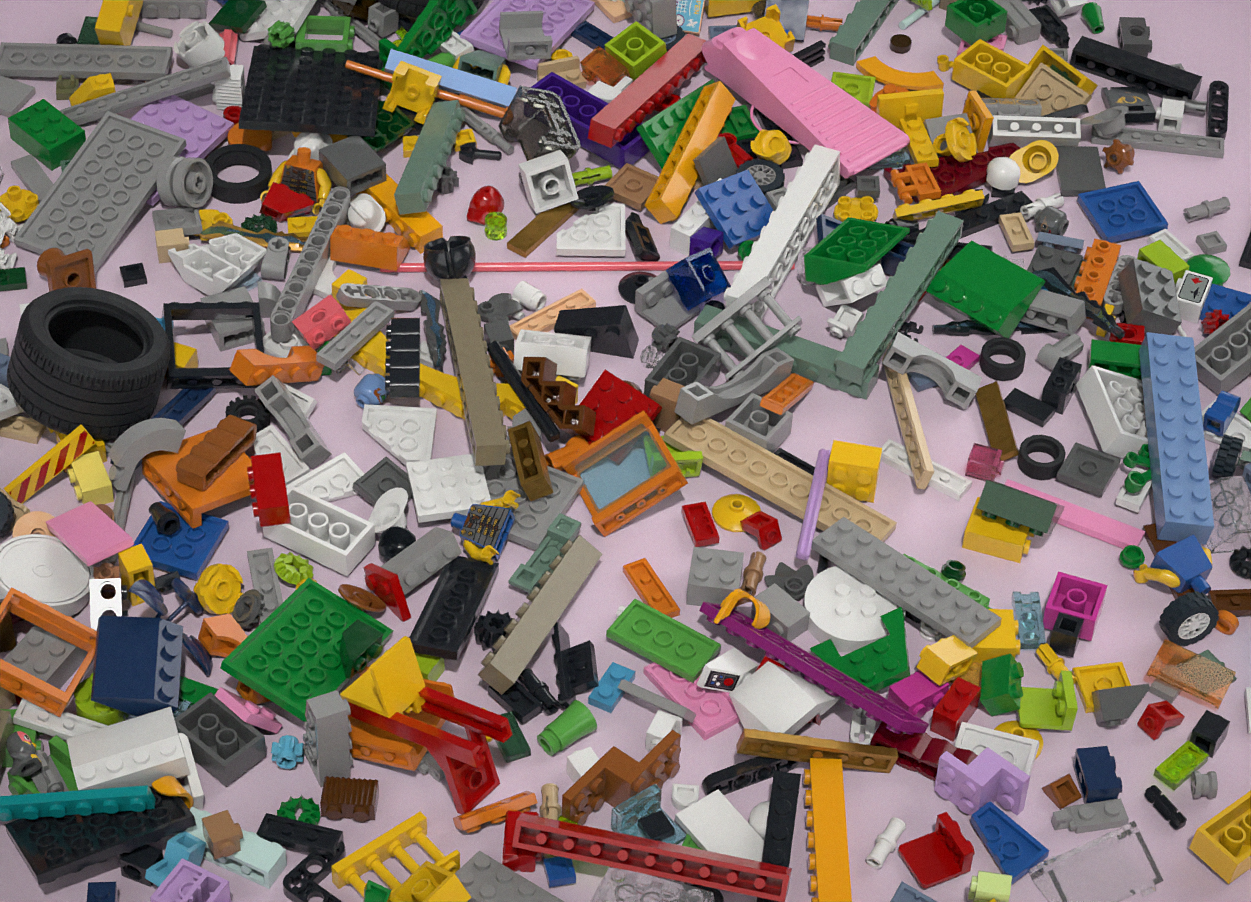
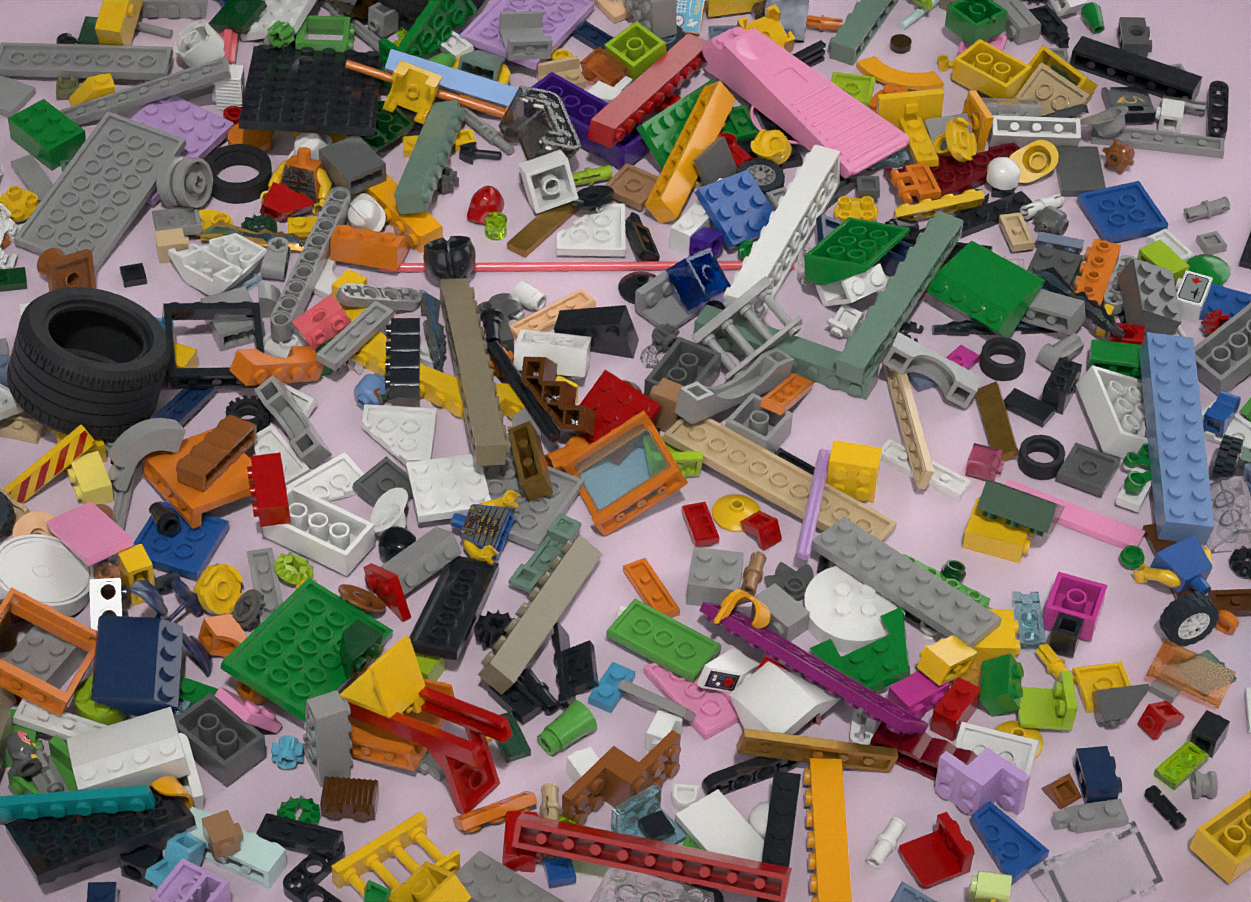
(492, 322): none -> black pin

